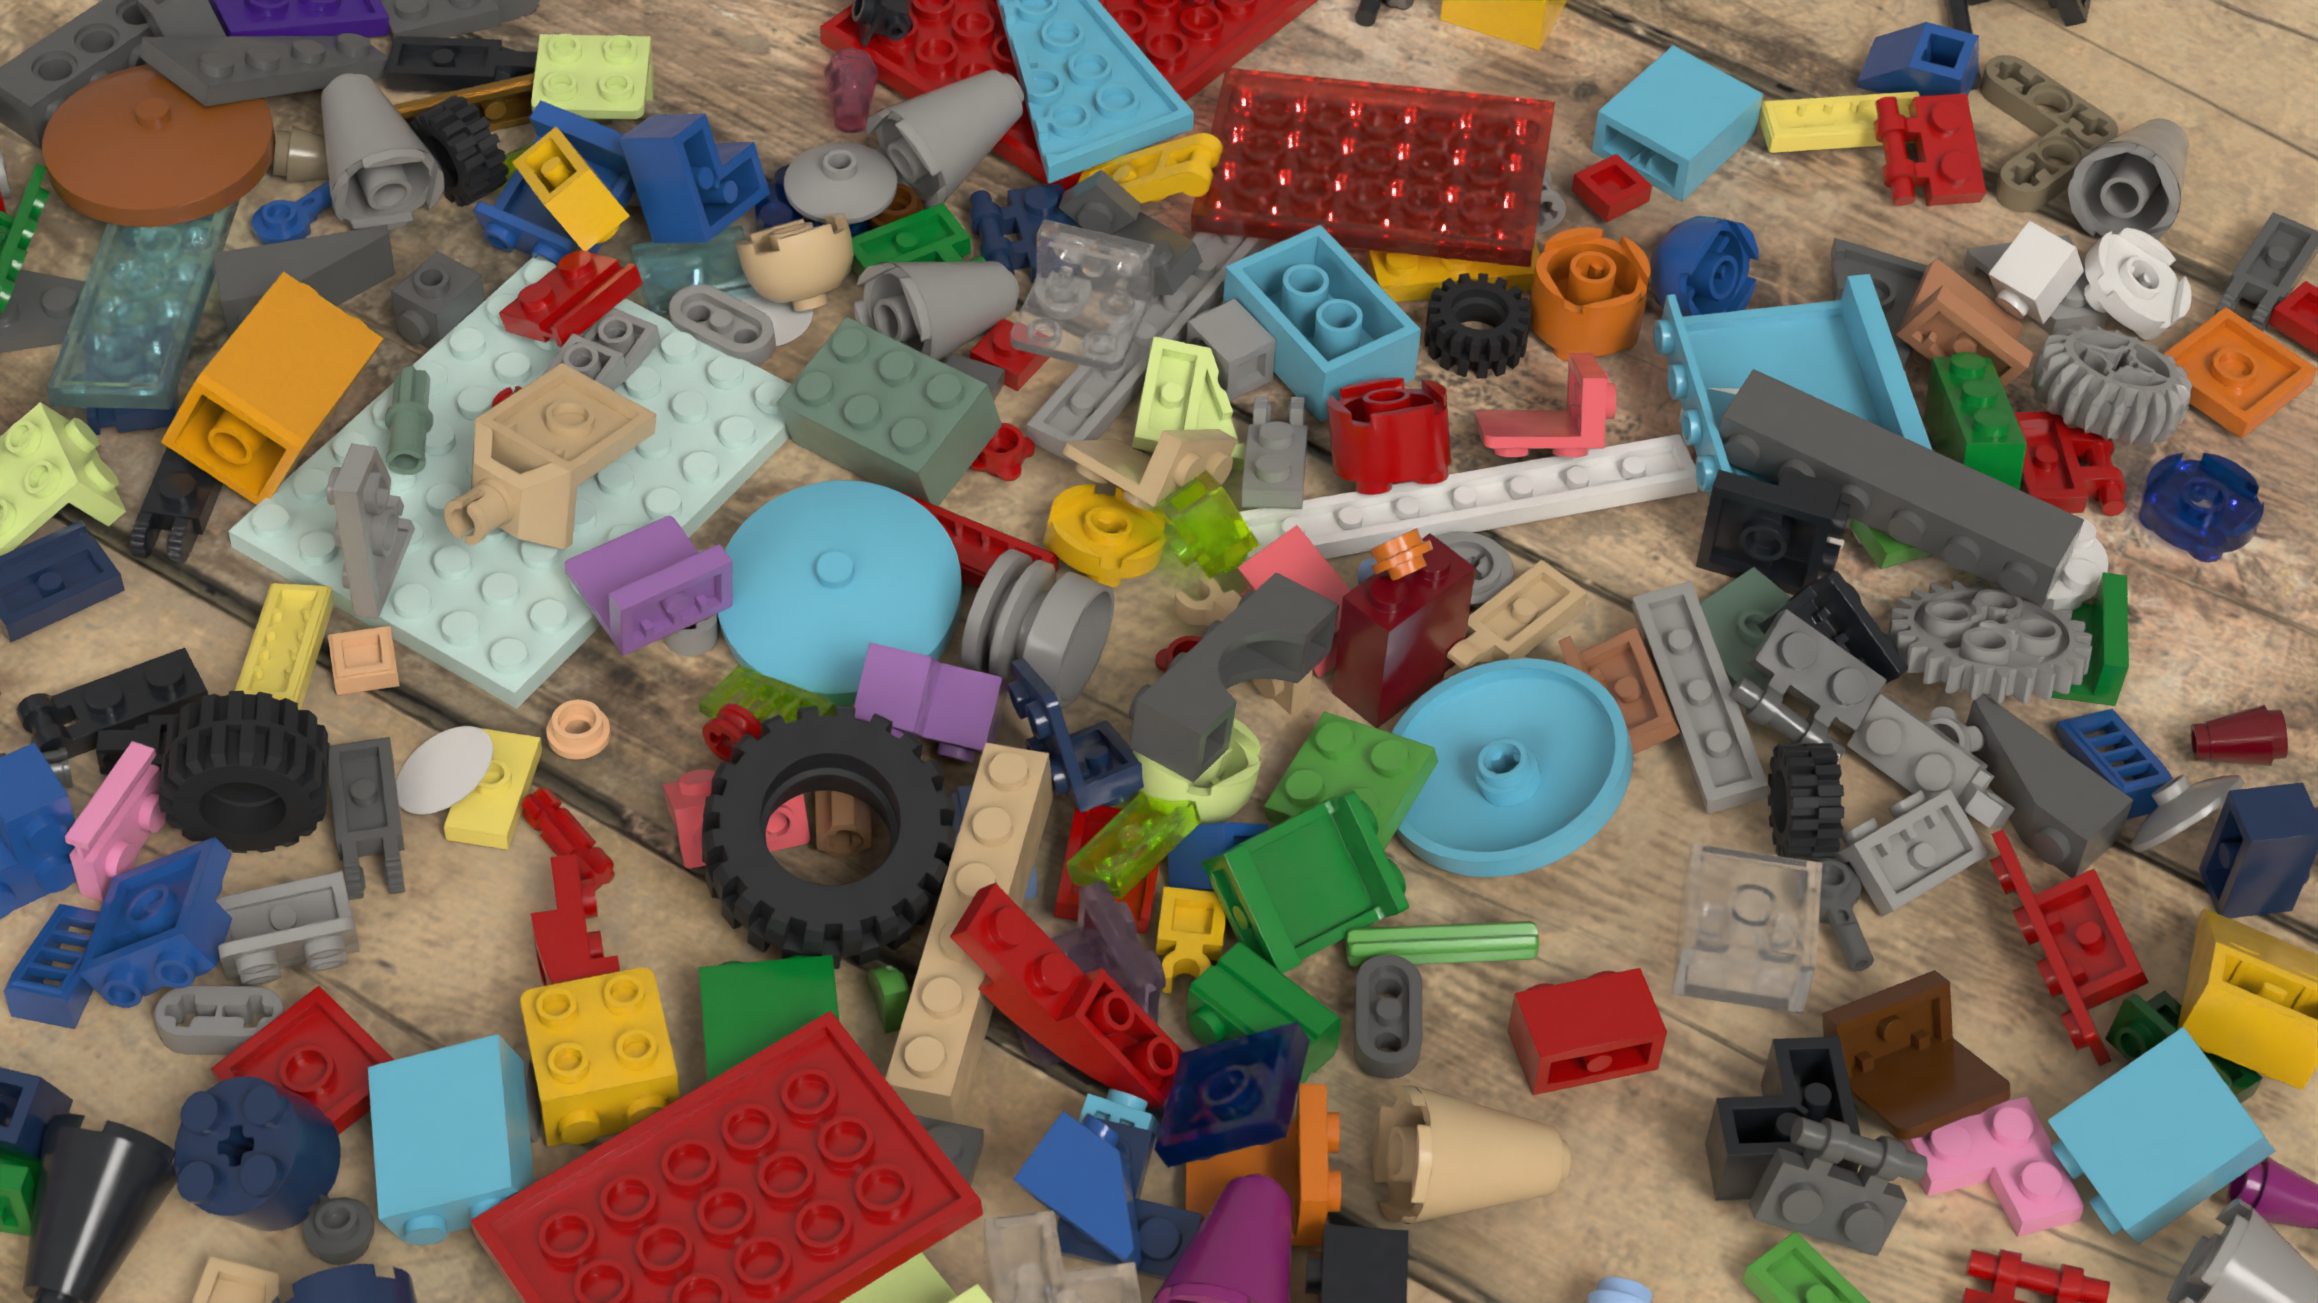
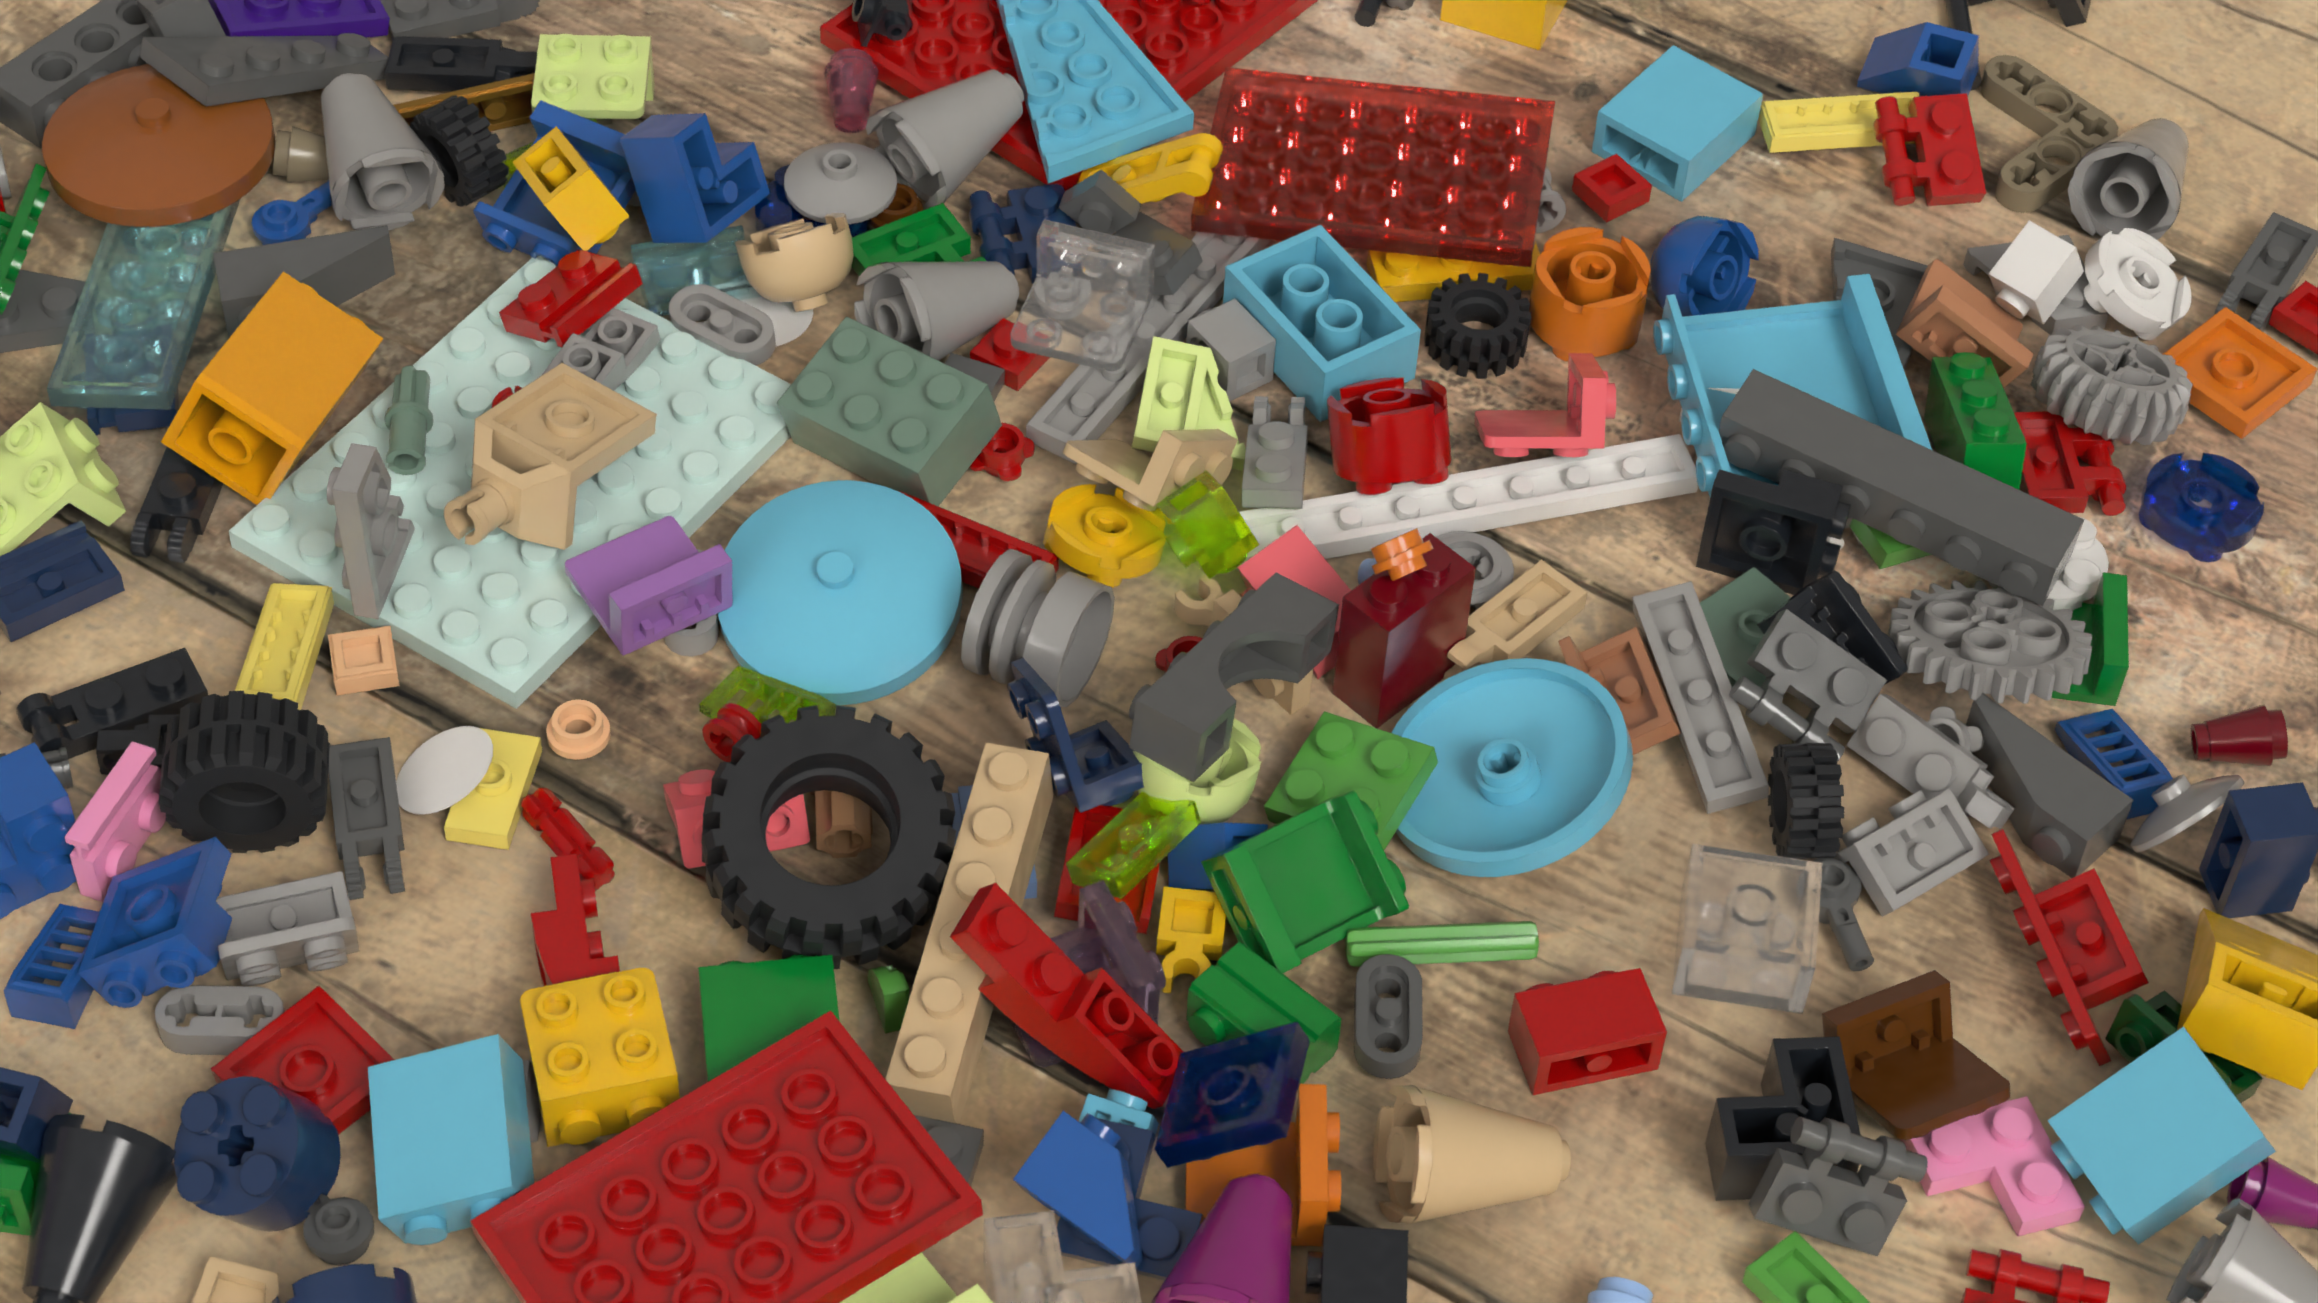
(435, 299): dark grey brick -> none
(931, 700): medium lavender brick -> none

